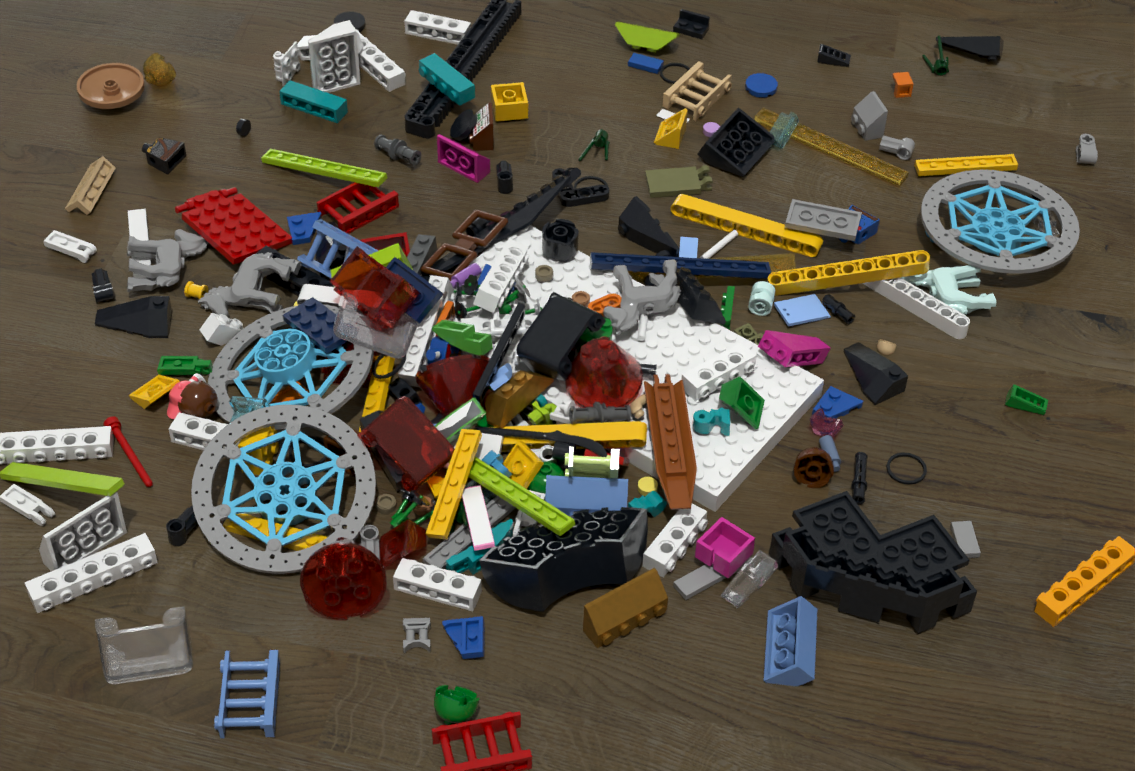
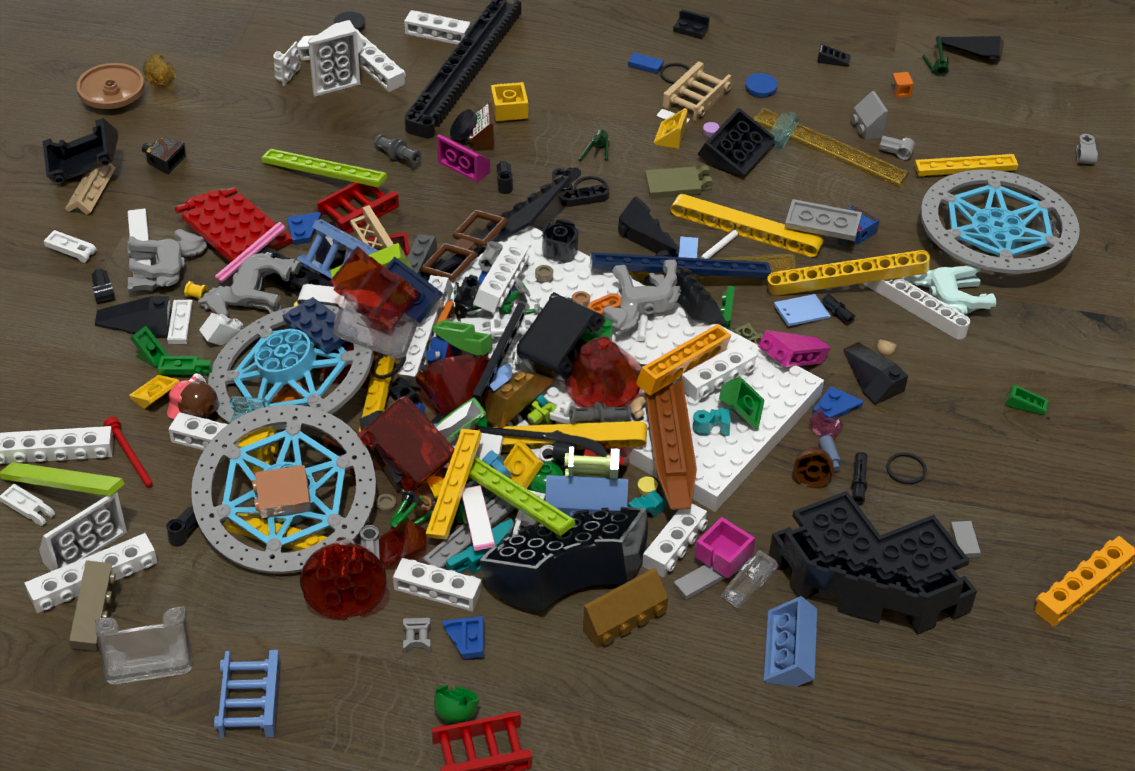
(81, 155): none -> black windscreen
(91, 604): none -> dark tan brick
(149, 347): none -> green slope
(180, 322): none -> white tile
(243, 127): black tile -> none
(253, 249): none -> bright pink axle
(282, 491): none -> nougat brick
(313, 101): teal brick -> none
(376, 229): none -> tan fence
(446, 79): teal brick -> none
(467, 292): none -> black piece
(473, 269): medium lavender cylinder -> none
(477, 226): black brick -> none
(490, 255): none -> light grey piece
(646, 37): lime wedge -> none
(682, 359): none -> light orange brick
(761, 298): light aqua wheel -> none

